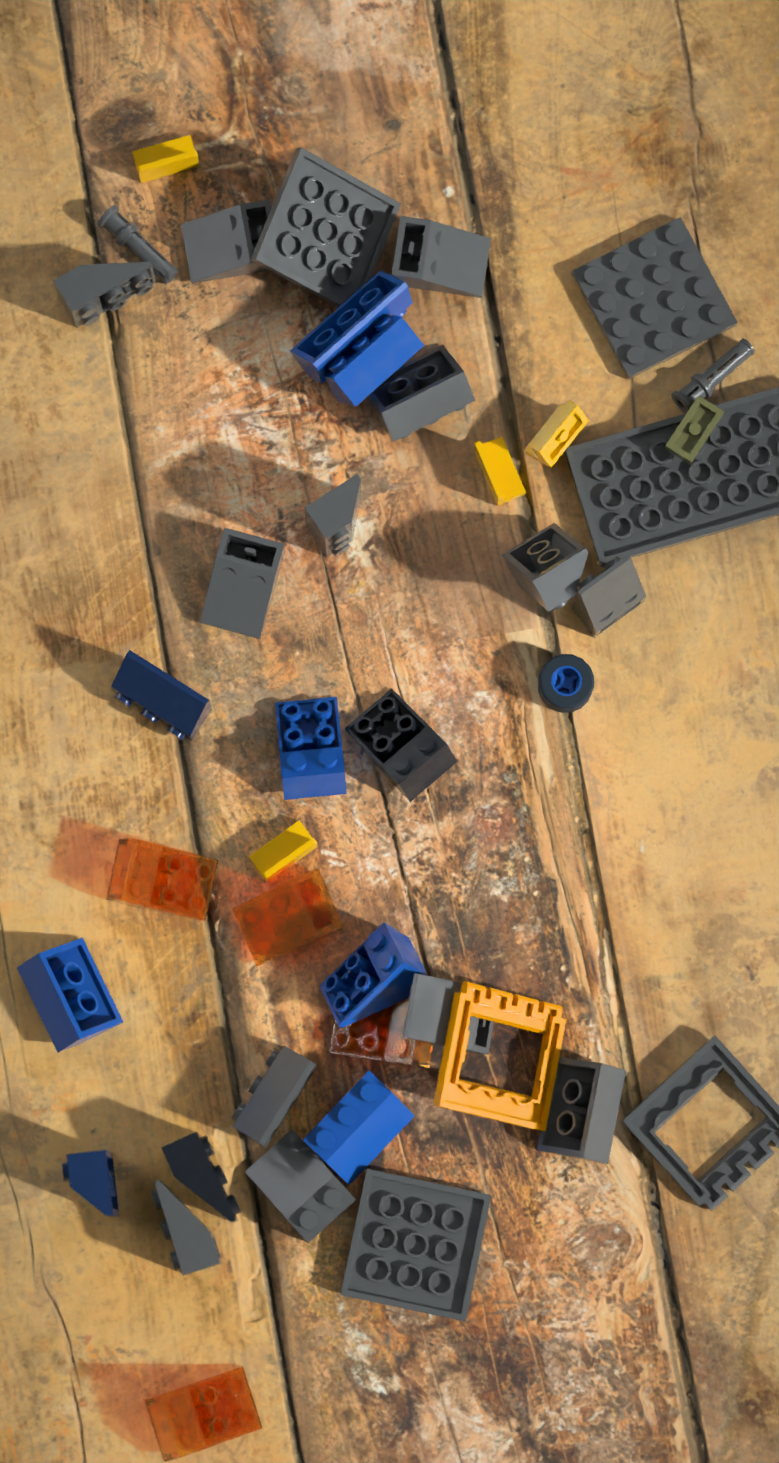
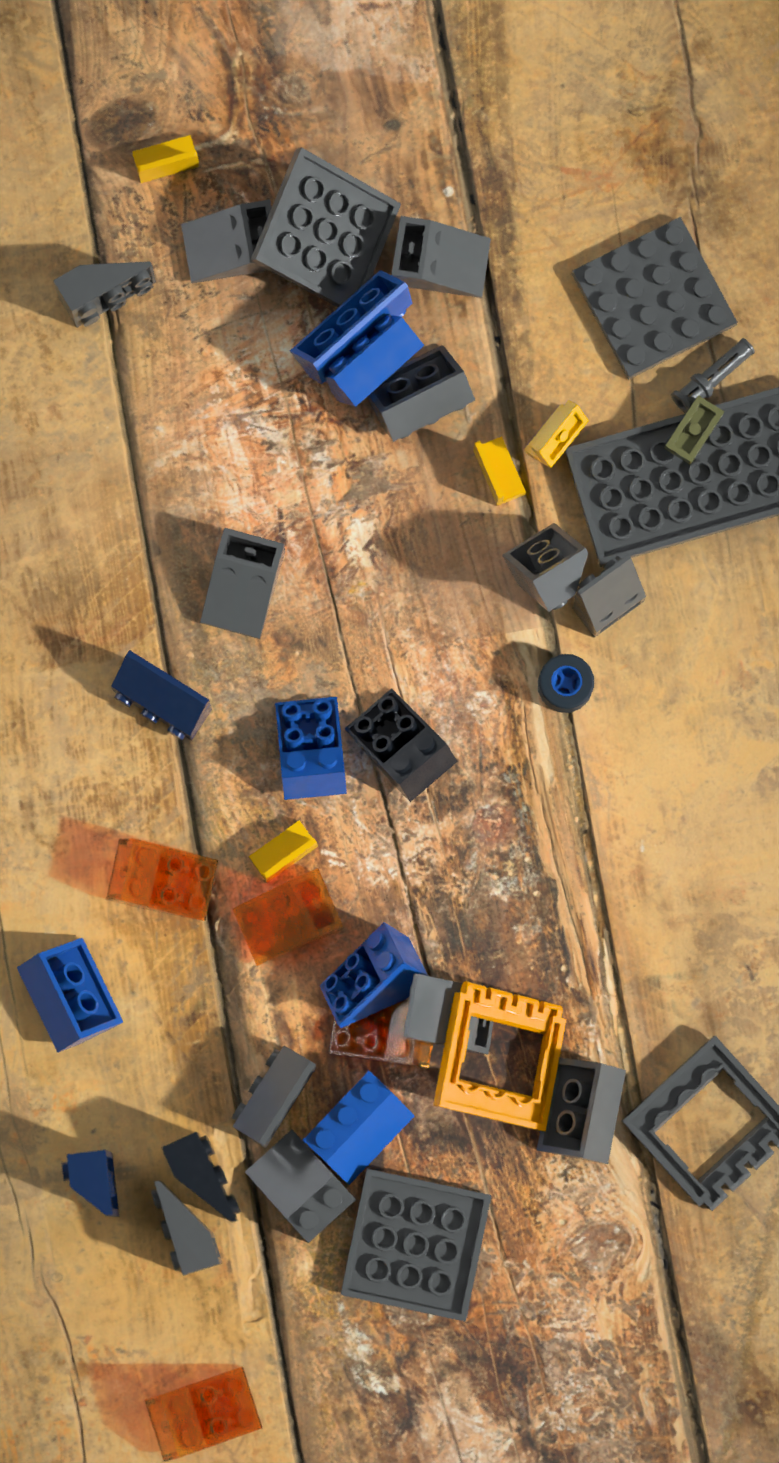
(128, 235): dark grey pin -> none
(334, 517): dark grey slope -> none

